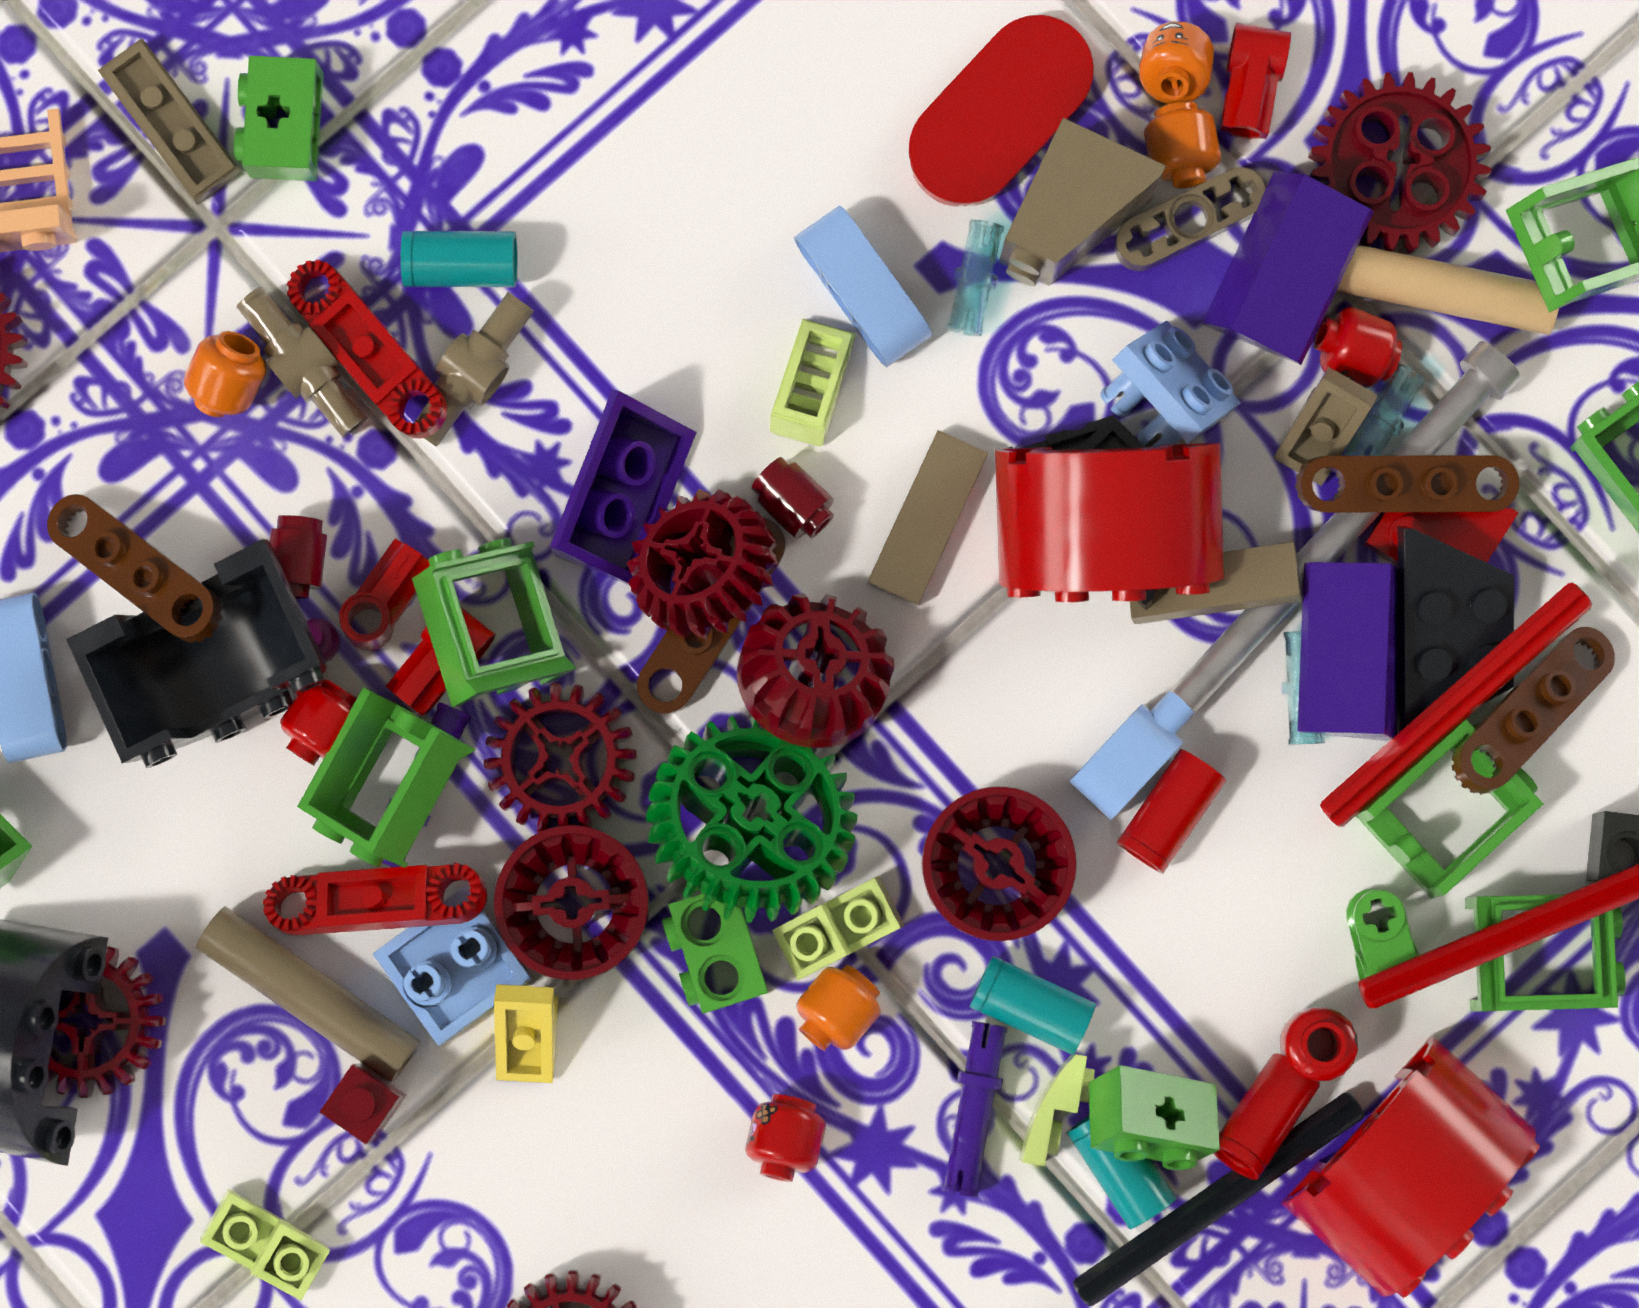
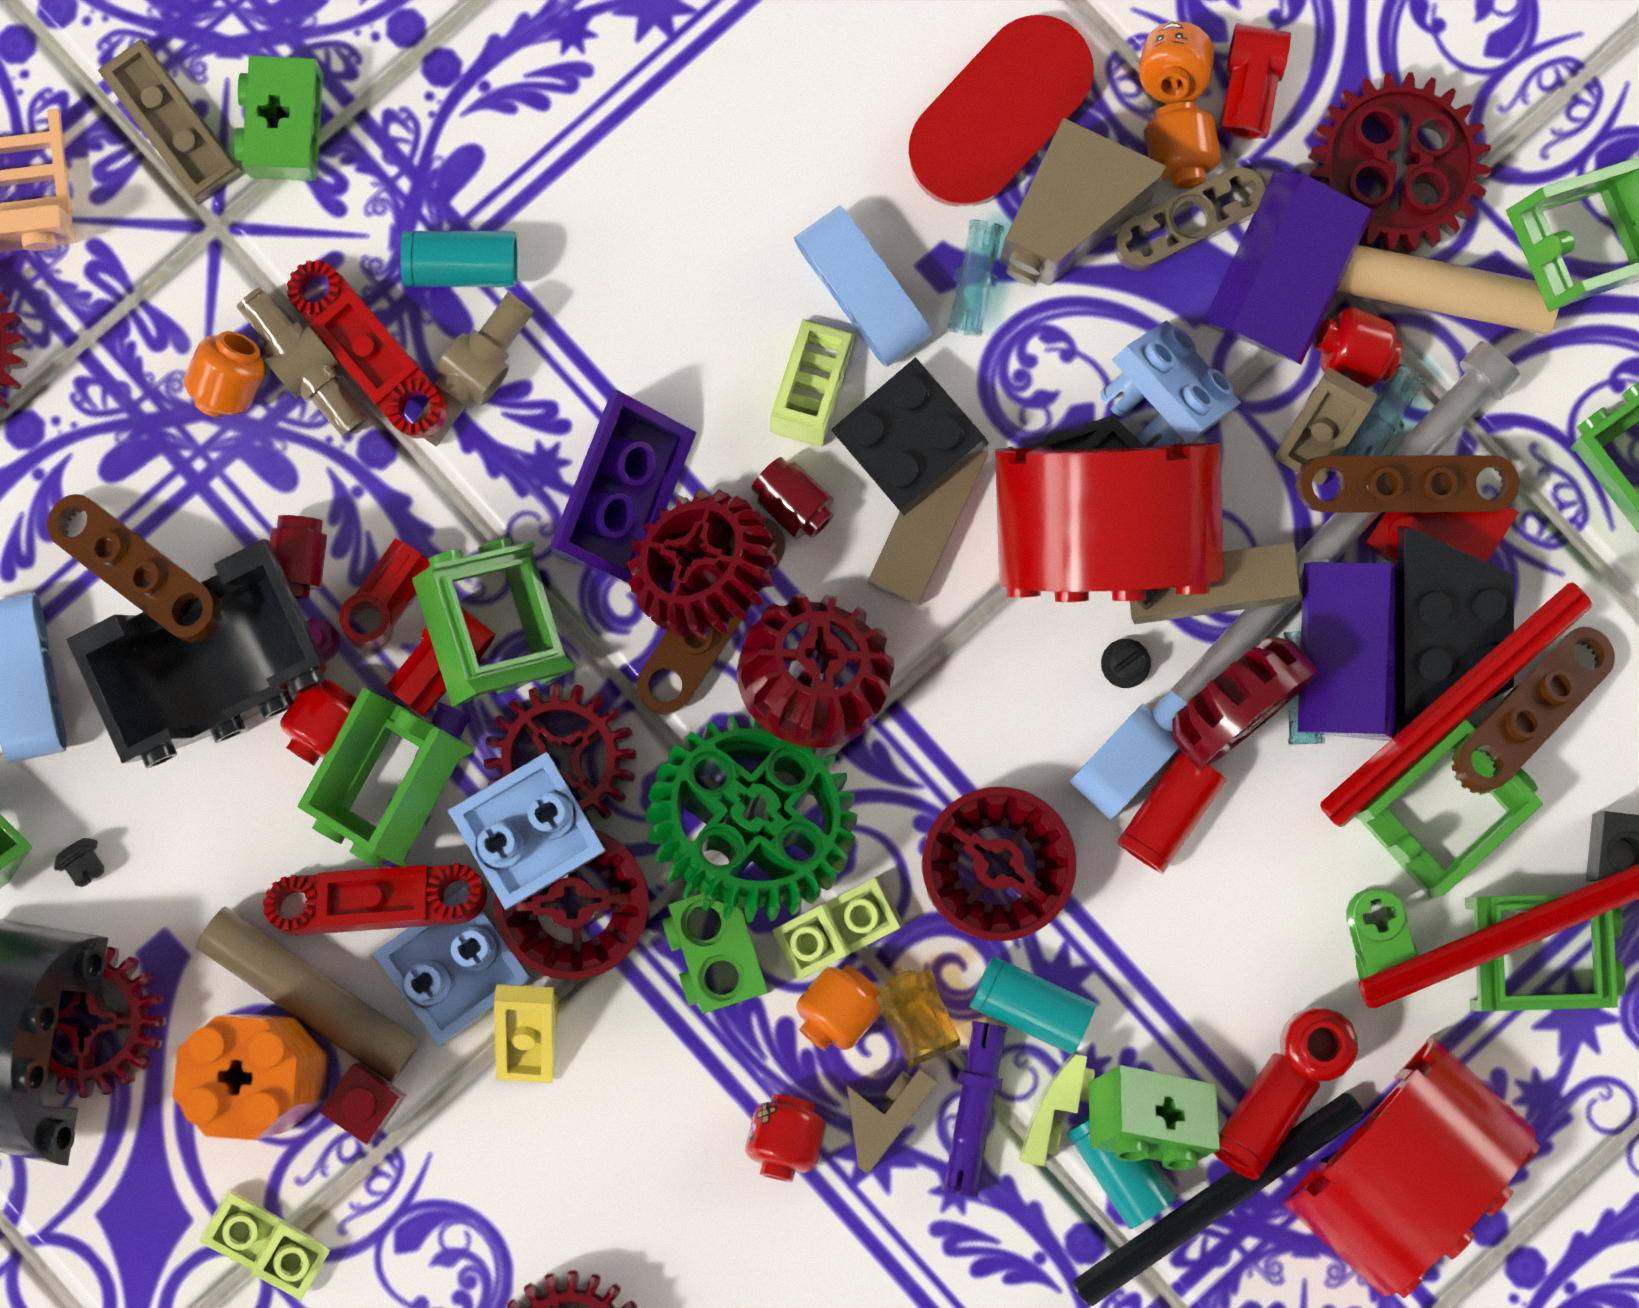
(79, 860): none -> black piece
(250, 1075): none -> orange brick
(526, 831): none -> light blue plate
(877, 1130): none -> dark tan slope
(910, 436): none -> black plate
(917, 1016): none -> clear yellow bracket
(1125, 663): none -> black piece
(1241, 700): none -> dark red gear

